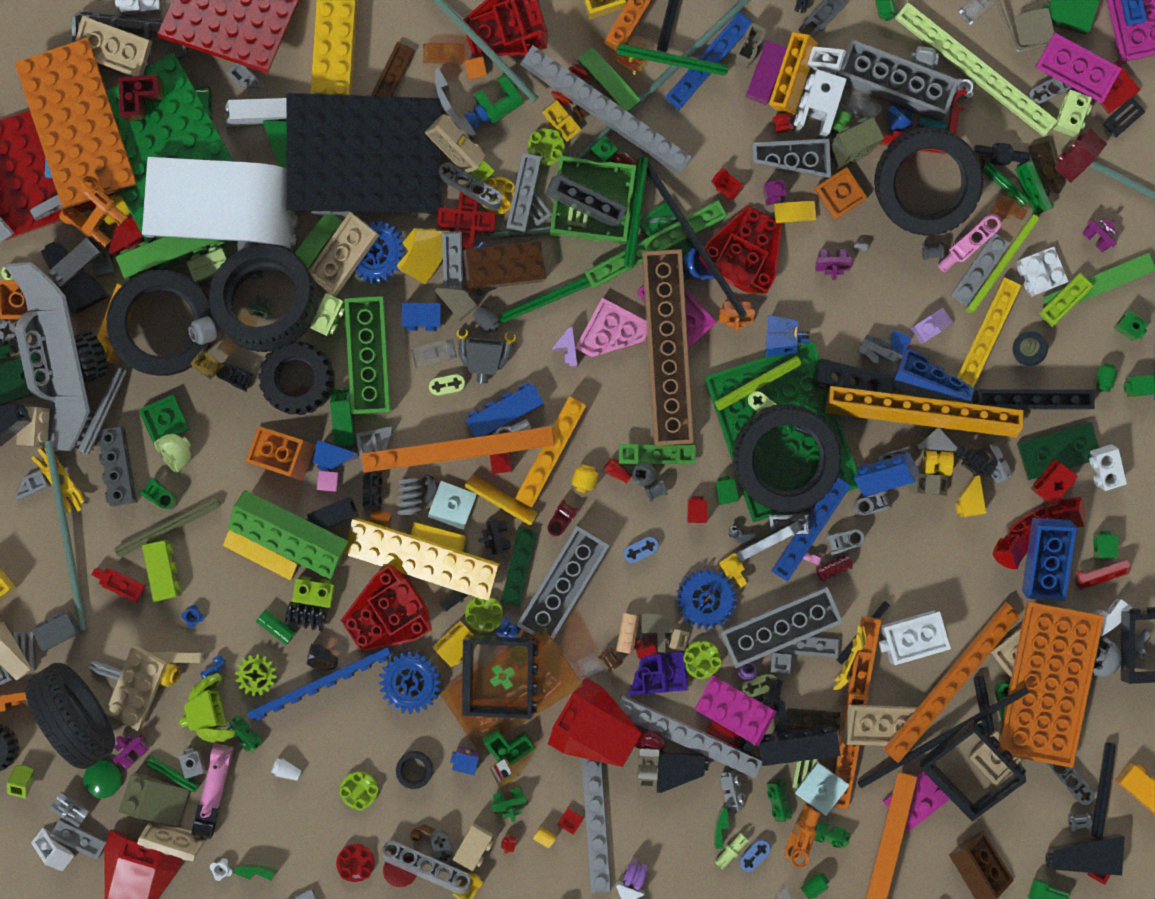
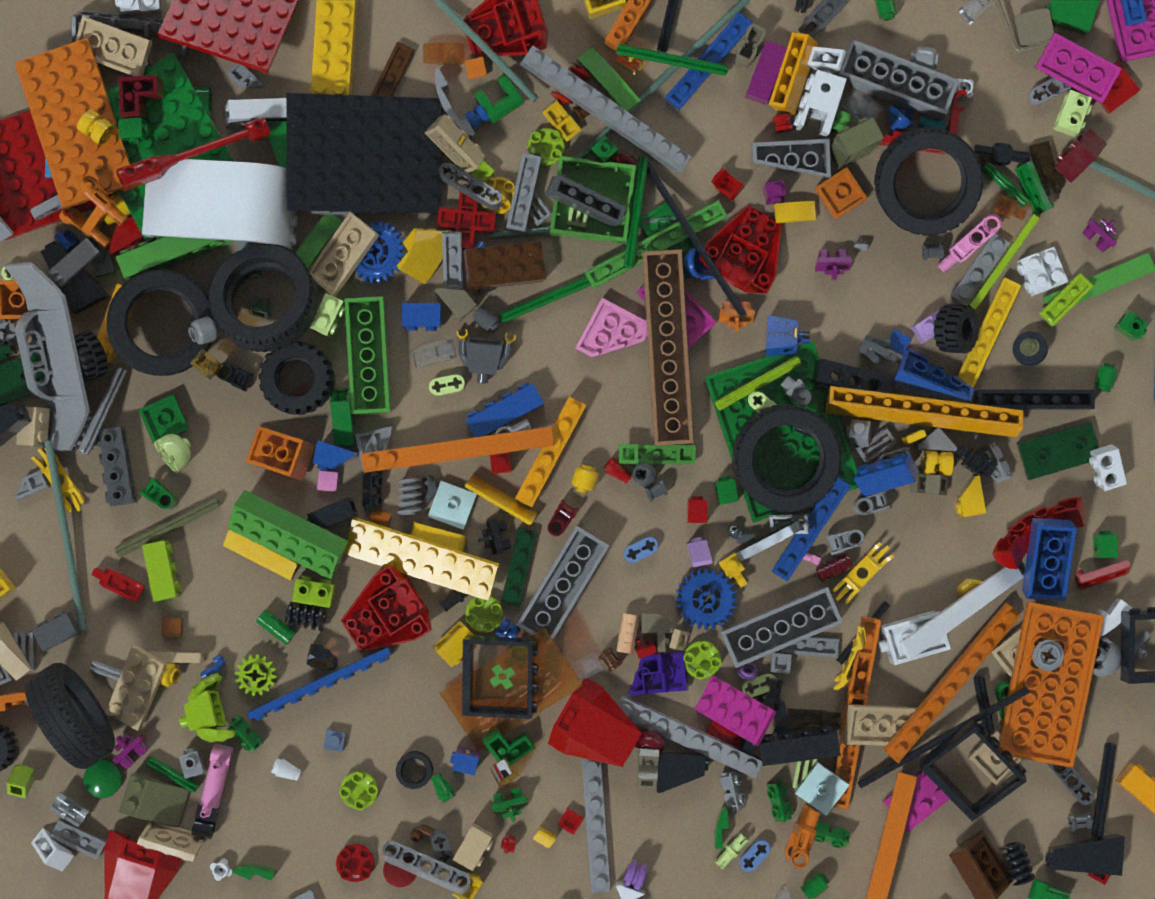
(67, 239): none -> blue tile
(98, 129): none -> yellow wheel
(133, 130): none -> green brick
(152, 167): none -> red bar
(171, 627): none -> dark orange tile
(186, 615): blue plate -> none
(205, 266): yellowish green brick -> none
(334, 740): none -> sand blue plate
(403, 700): blue gear -> none
(443, 788): none -> green cone
(567, 342): lavender slope -> none
(699, 552): none -> lavender slope
(796, 391): none -> light grey hips
(859, 432): none -> light grey brick
(872, 566): none -> yellow piece
(889, 436): none -> light grey tile
(913, 437): none -> yellow tile
(956, 328): none -> black tyre
(959, 611): none -> white tile
(966, 586): none -> yellow arm
(976, 69): yellowish green plate -> none
(1019, 863): none -> black piece
(1045, 484): red brick -> none
(1050, 663): none -> light grey gear
(1111, 128): black tile -> none
(1139, 386): green brick -> none

